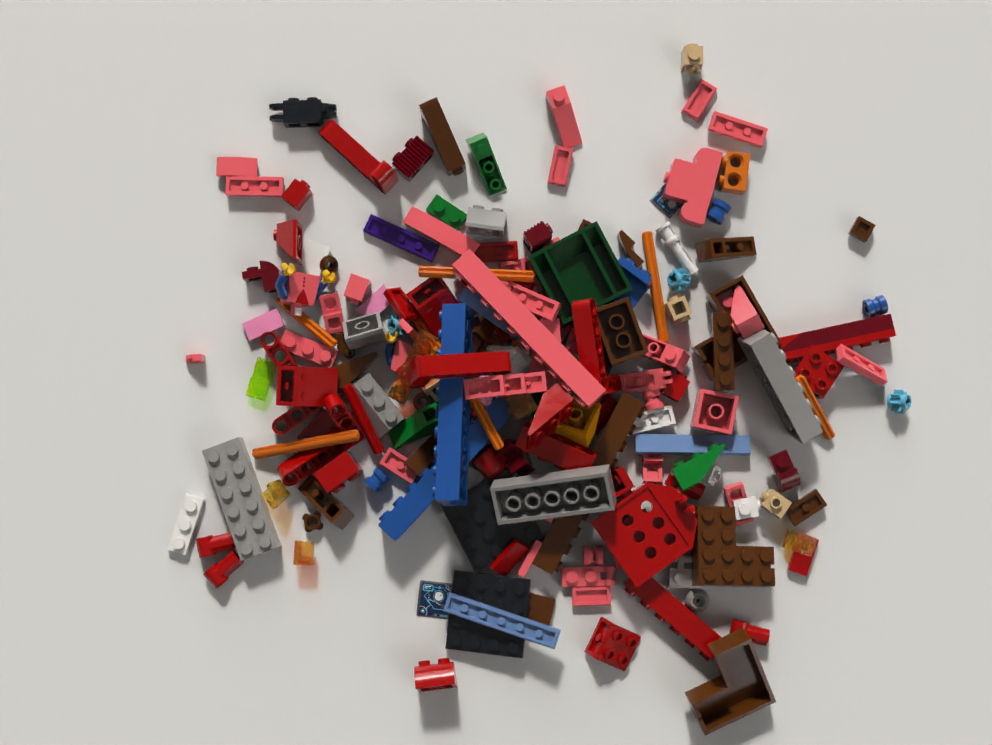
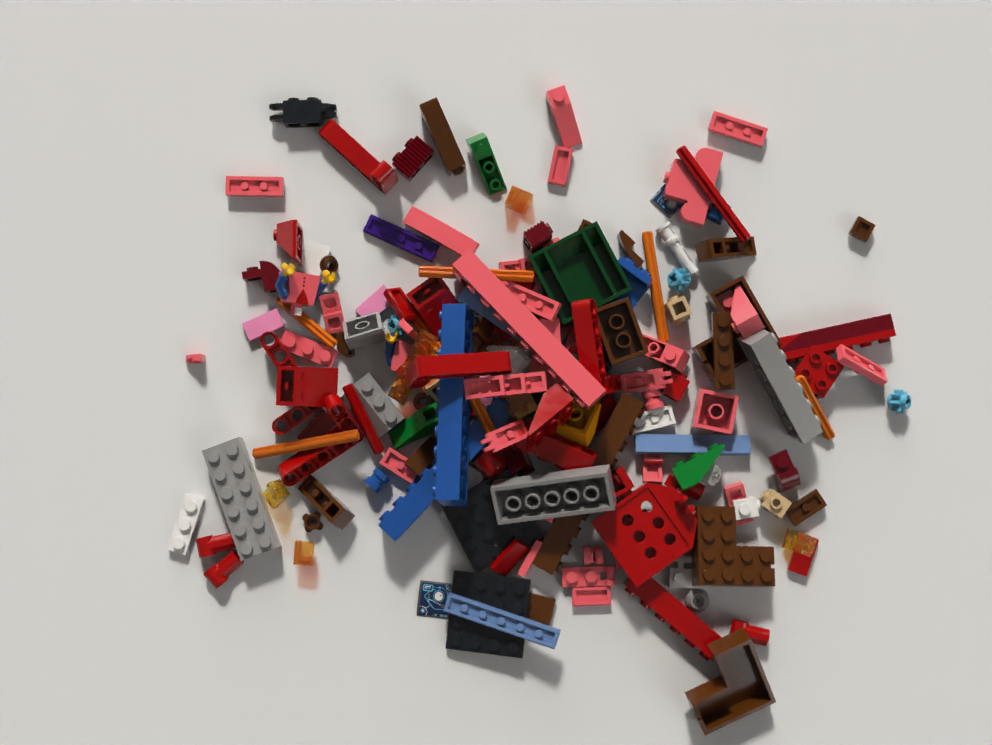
(236, 166): coral slope -> none
(261, 379): clear neon green slope -> none
(297, 194): red brick -> none
(338, 472): red brick -> none
(351, 370): reddish brown slope -> none
(356, 289): coral brick -> none
(435, 676): red brick -> none
(446, 212): green plate -> none
(485, 222): light grey slope -> none
(497, 251): red tile -> none
(505, 436): none -> coral hinge
(518, 200): none -> clear orange panel
(612, 644): red bracket -> none
(692, 59): tan brick -> none
(699, 100): coral tile -> none
(713, 193): none -> red axle
(738, 173): orange brick -> none
(875, 306): blue wheel -> none

